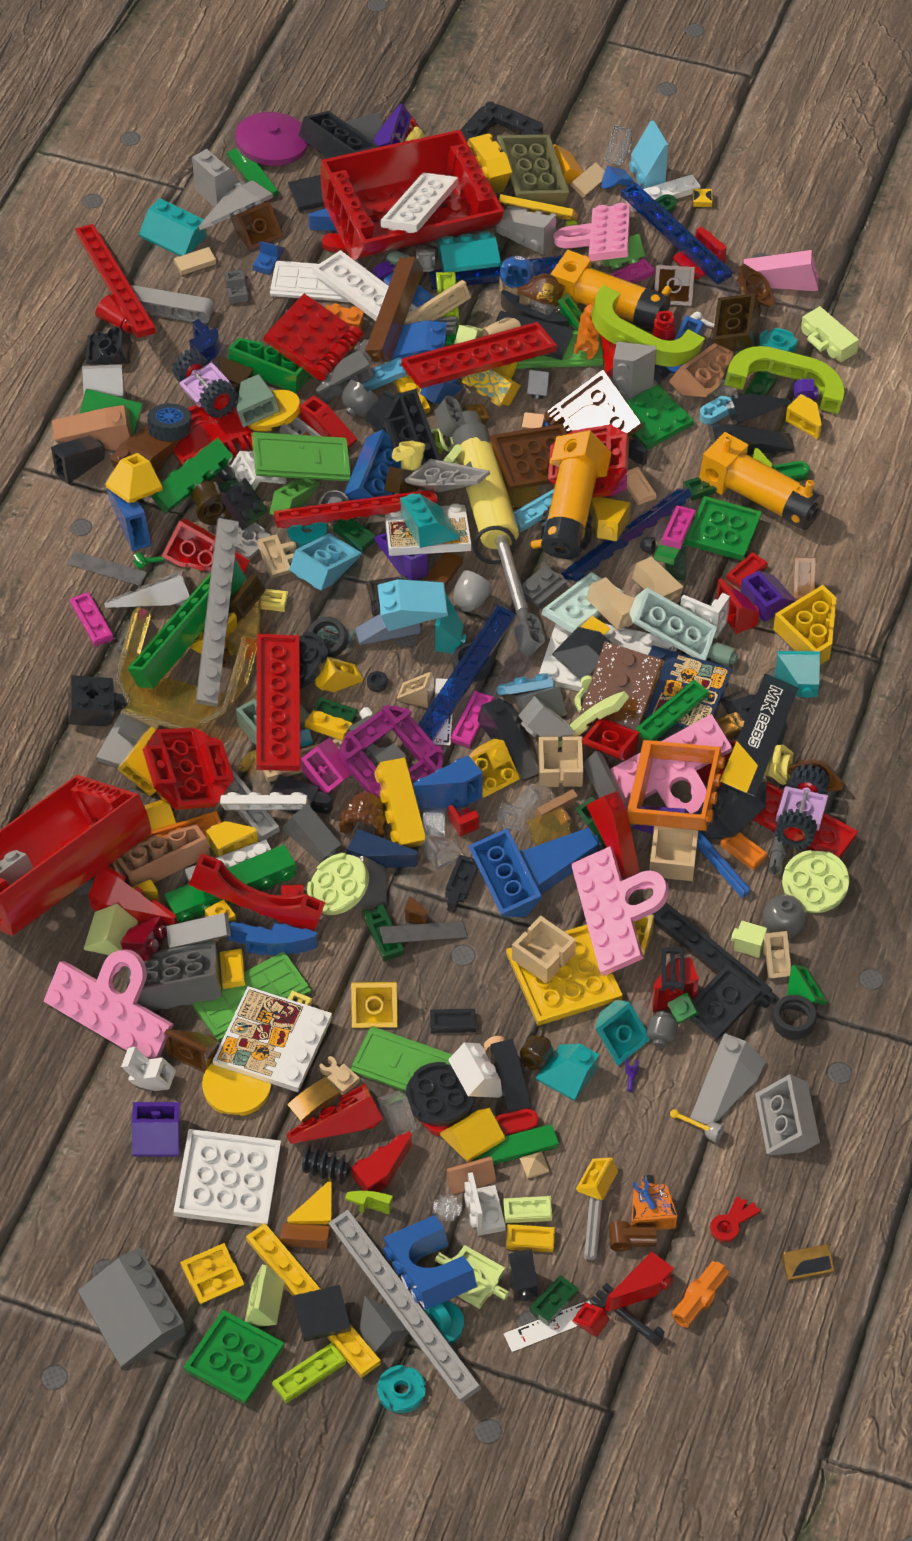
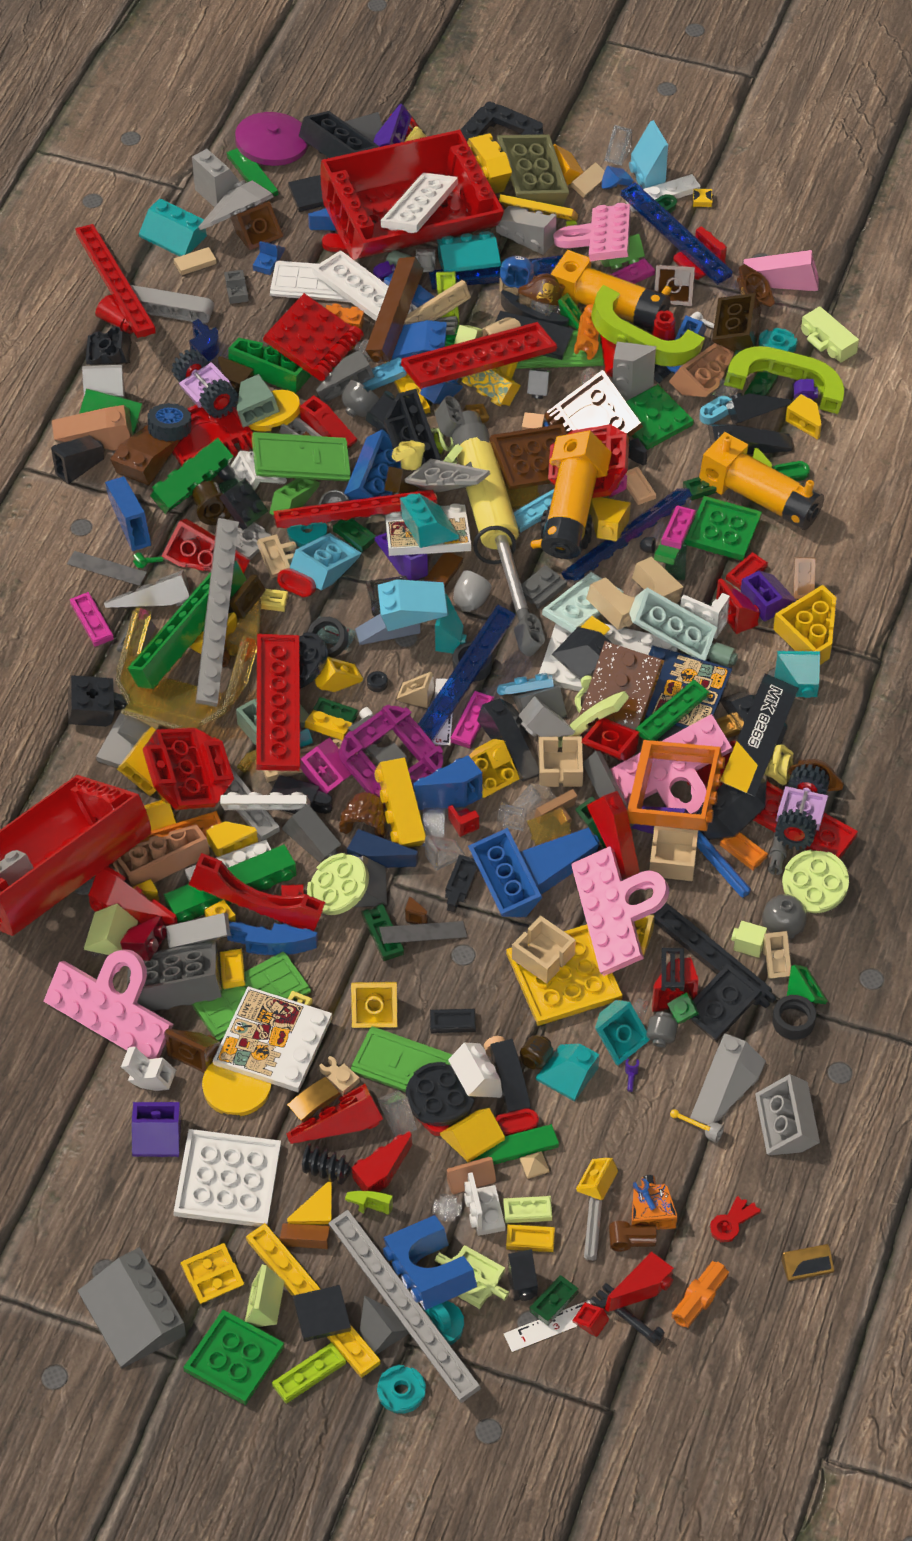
(134, 479): yellow slope -> none
(296, 582): none -> red tile

